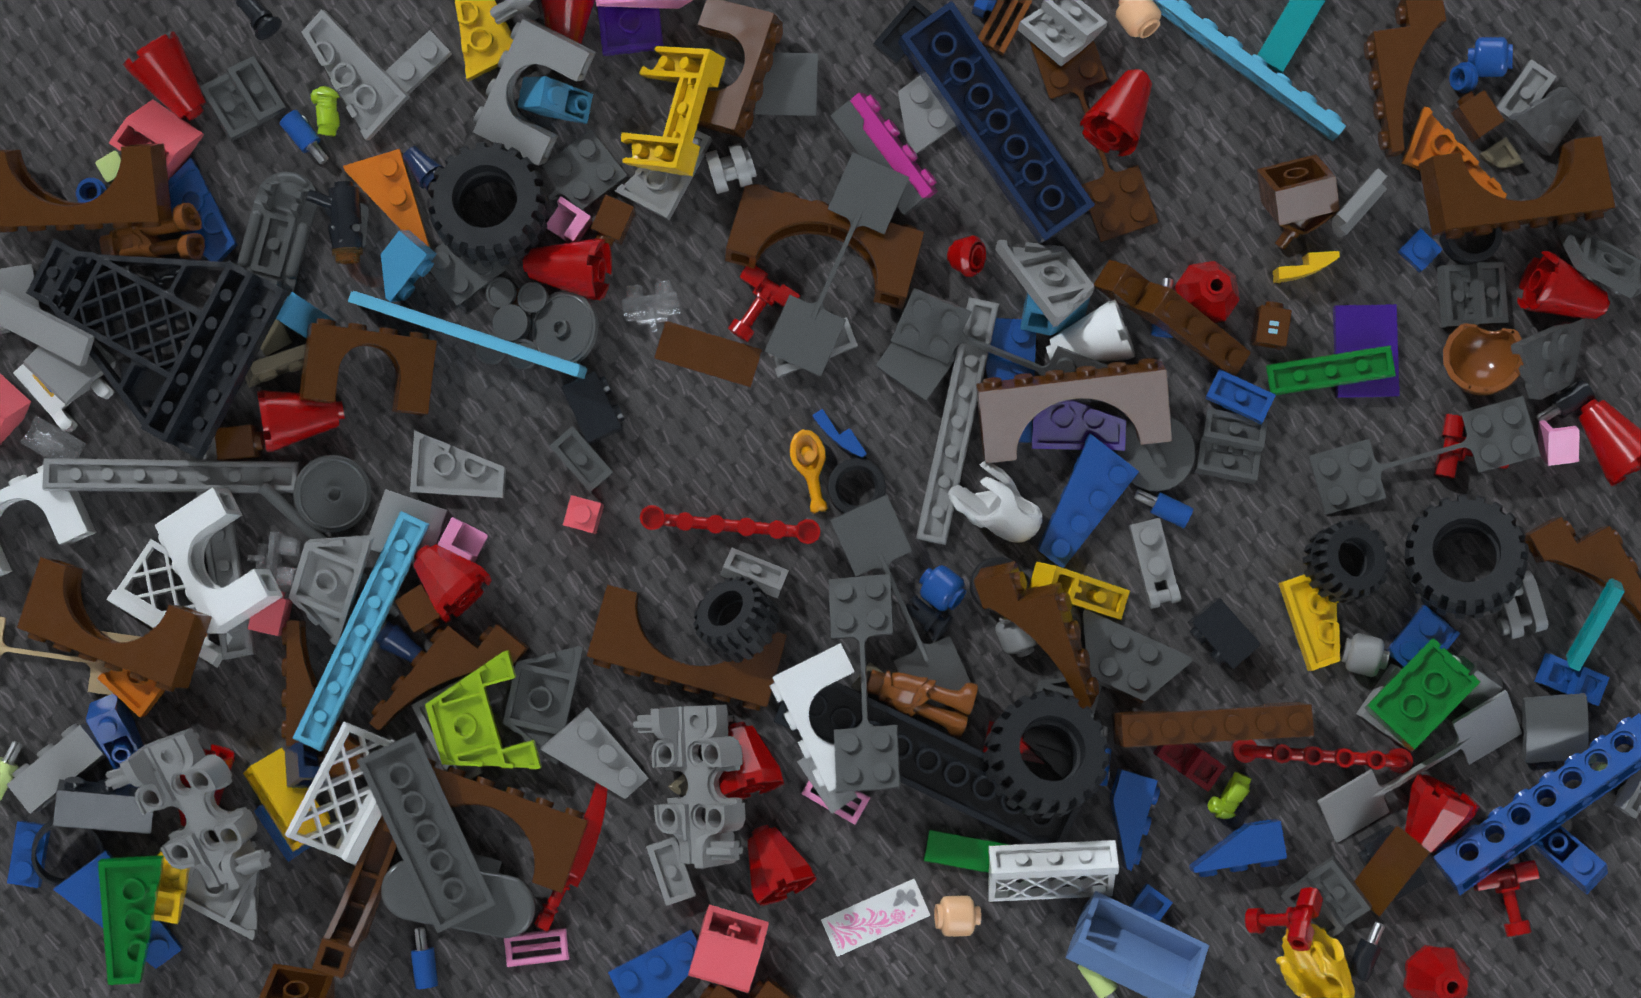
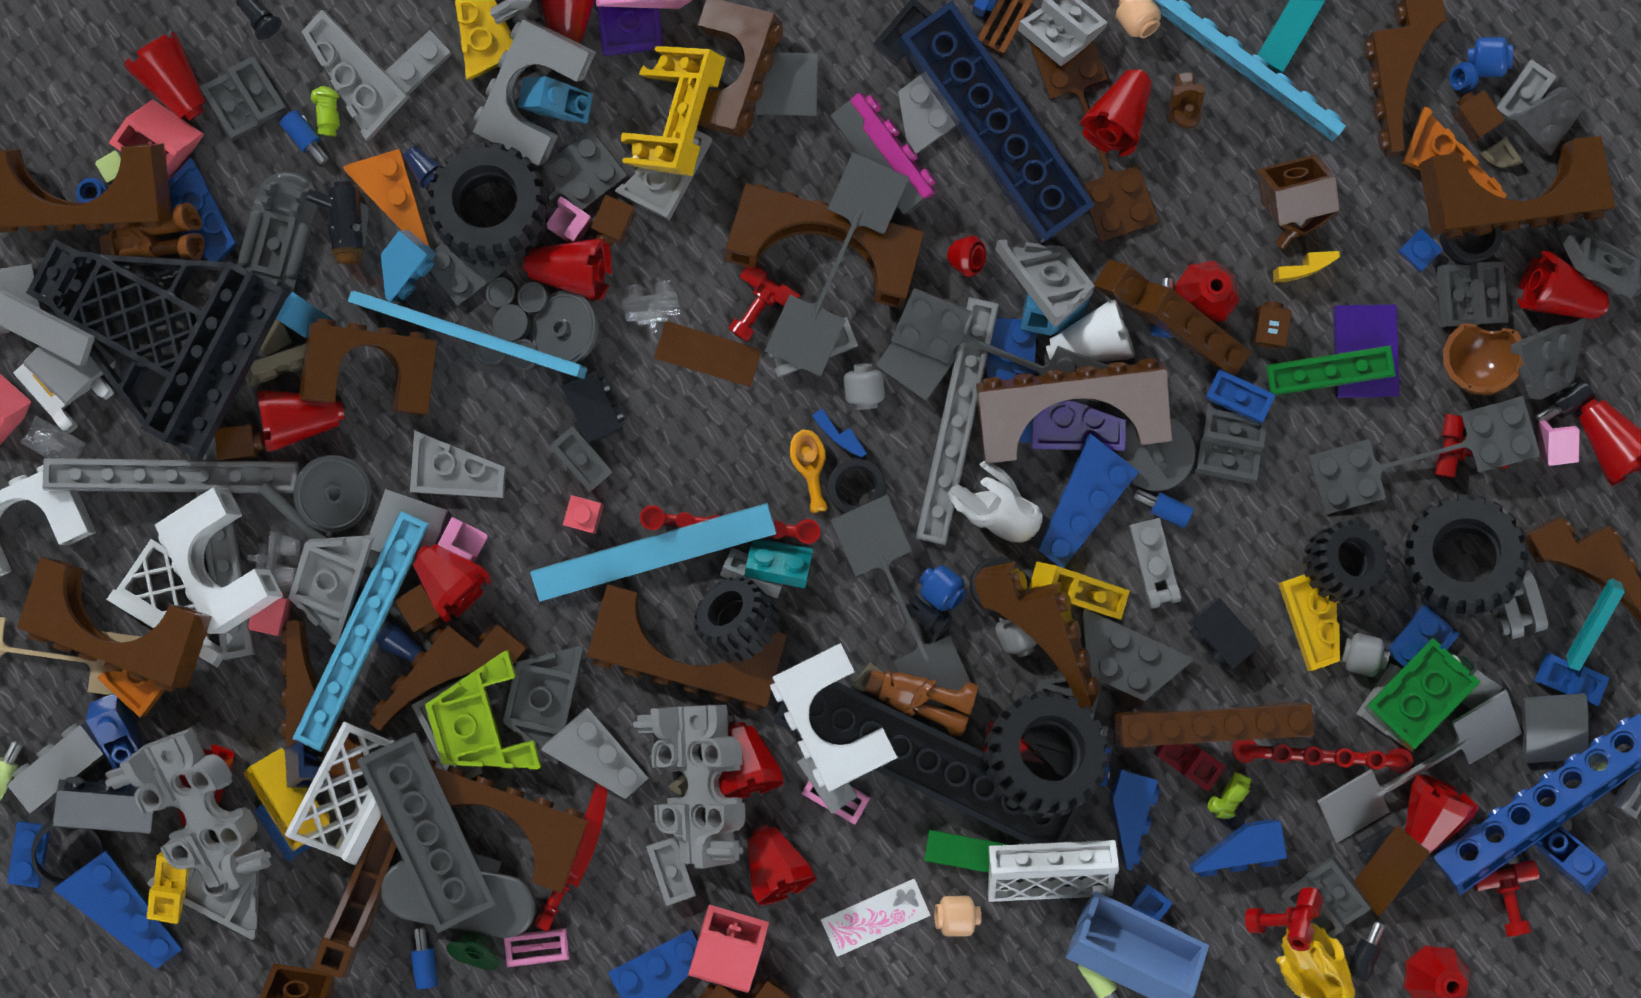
(128, 908): green wing -> none
(474, 950): none -> dark green piece
(653, 552): none -> medium azure tile
(736, 166): light grey brick -> none
(778, 562): none -> teal plate
(864, 387): none -> light grey head
(865, 754): dark grey hinge -> none
(1186, 101): none -> reddish brown hips
(1359, 204): light grey slope -> none

